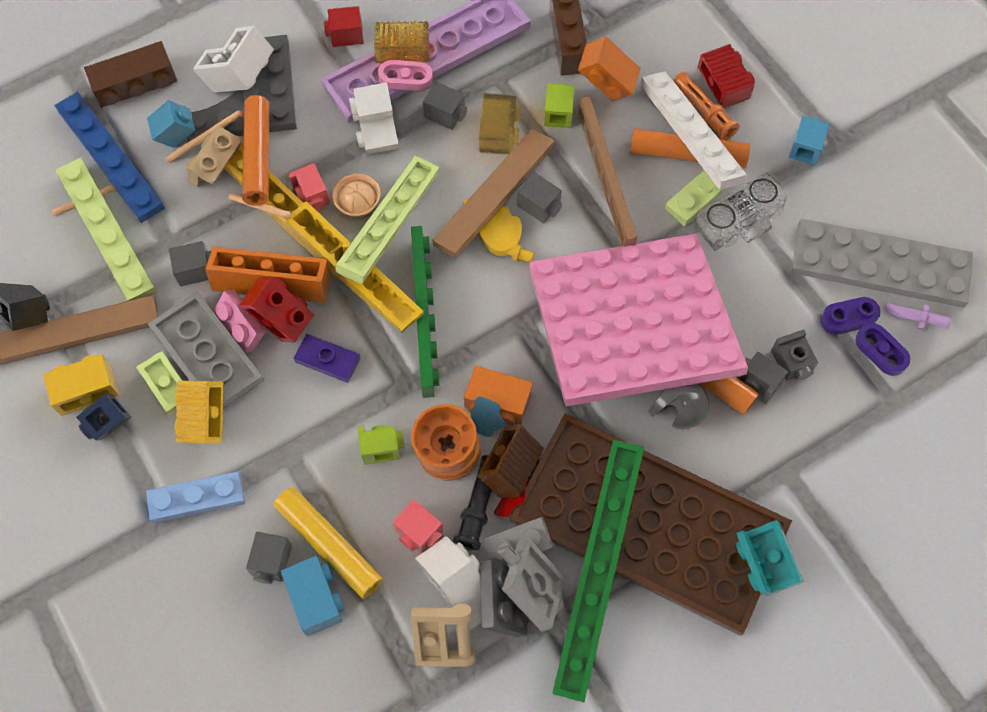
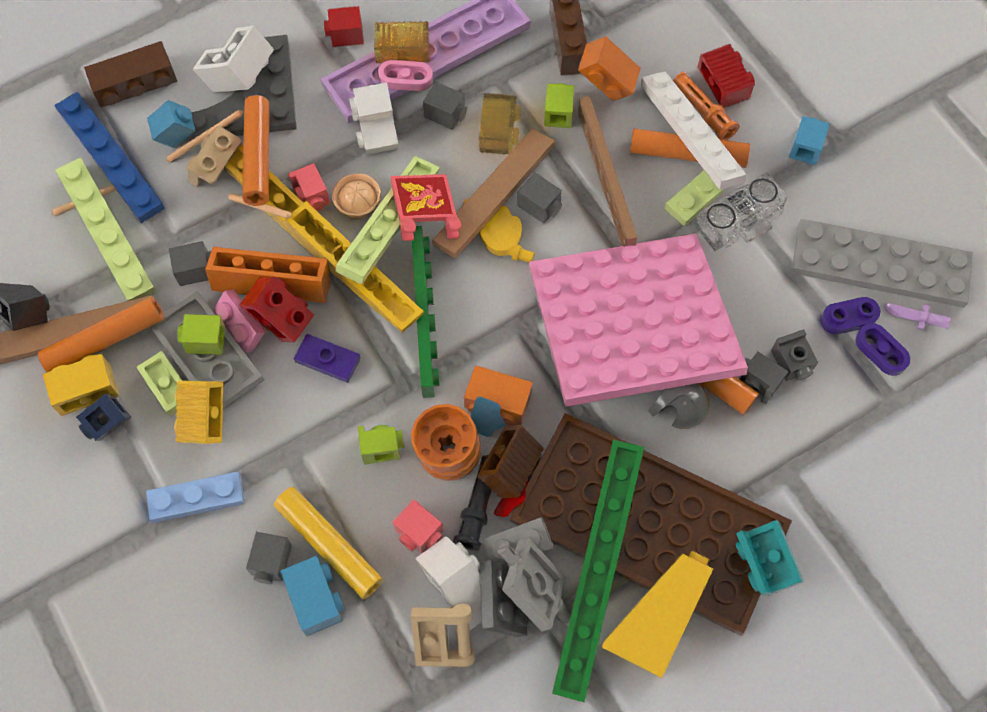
(102, 334): none -> orange piece
(202, 334): none -> lime brick
(424, 200): none -> flag
(659, 619): none -> yellow slope

